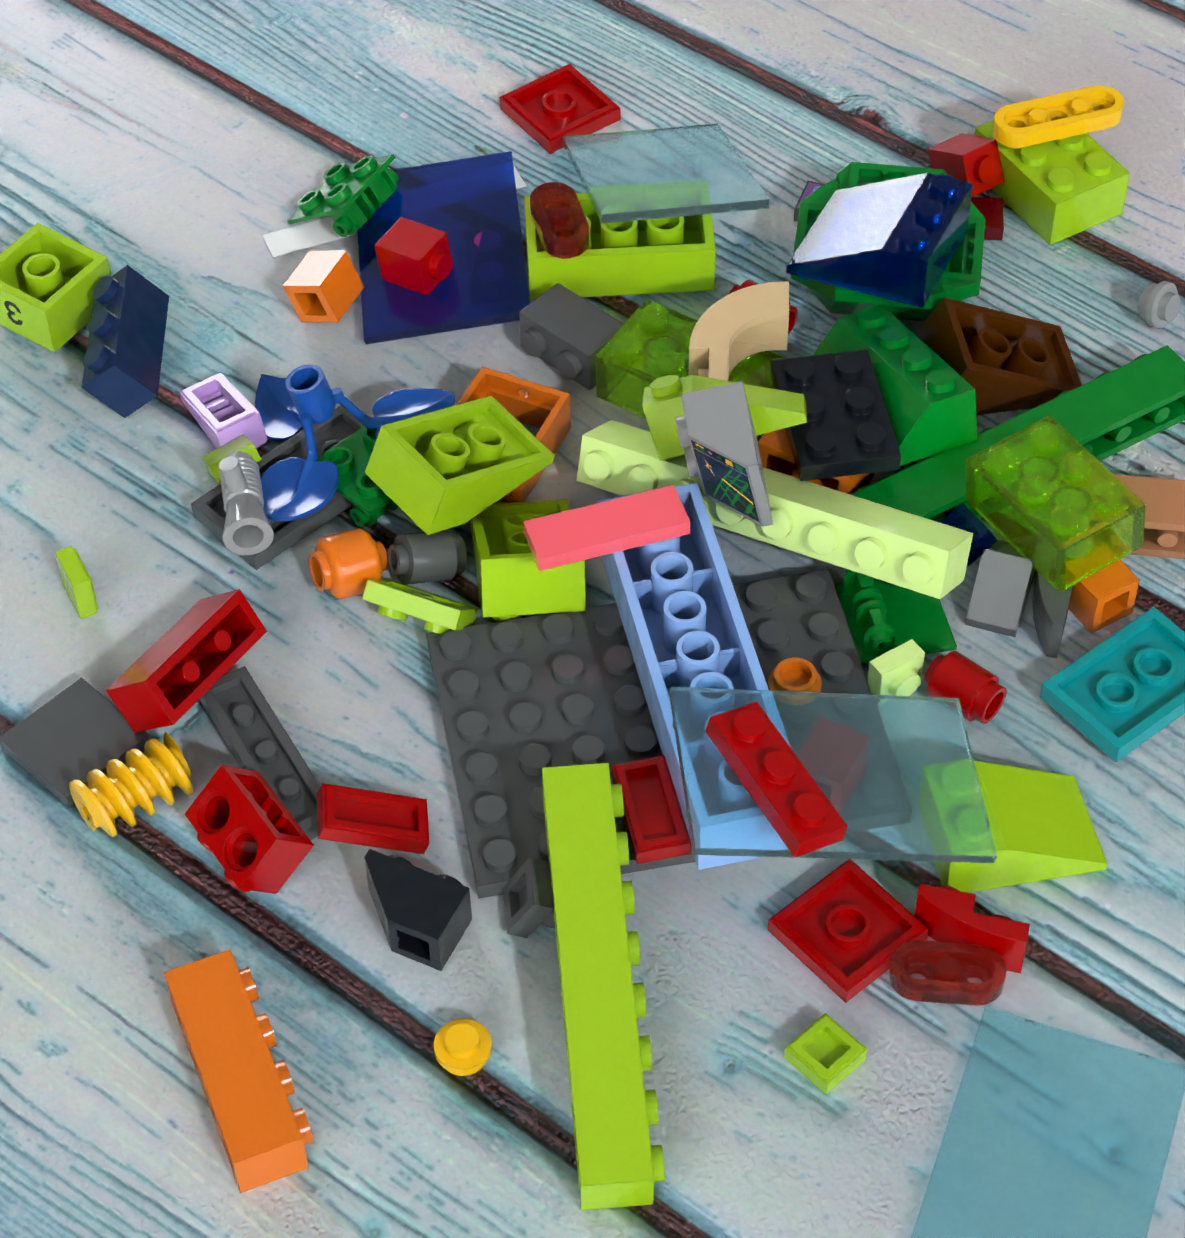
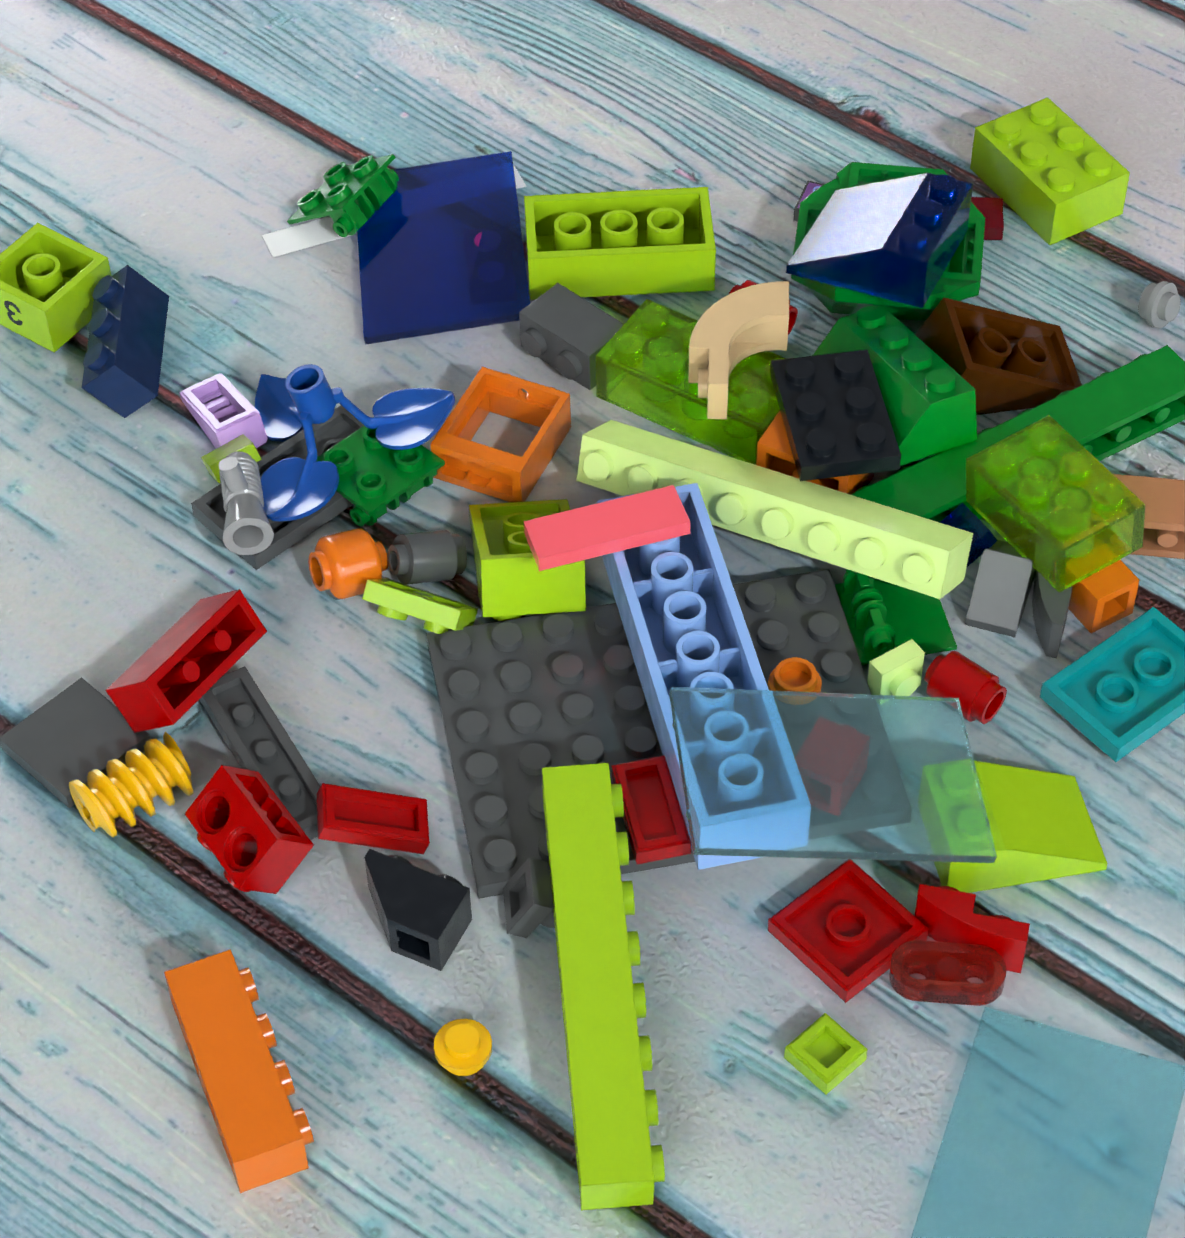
(77, 581): lime tile -> none
(323, 286): orange brick -> none
(414, 256): red brick -> none
(454, 462): lime slope -> none
(559, 107): red tile -> none
(559, 220): clear red plate -> none
(663, 173): clear light blue piece -> none
(663, 402): lime slope -> none
(725, 450): light grey slope -> none
(776, 779): red plate -> none
(969, 160): red brick -> none
(1058, 116): yellow plate -> none

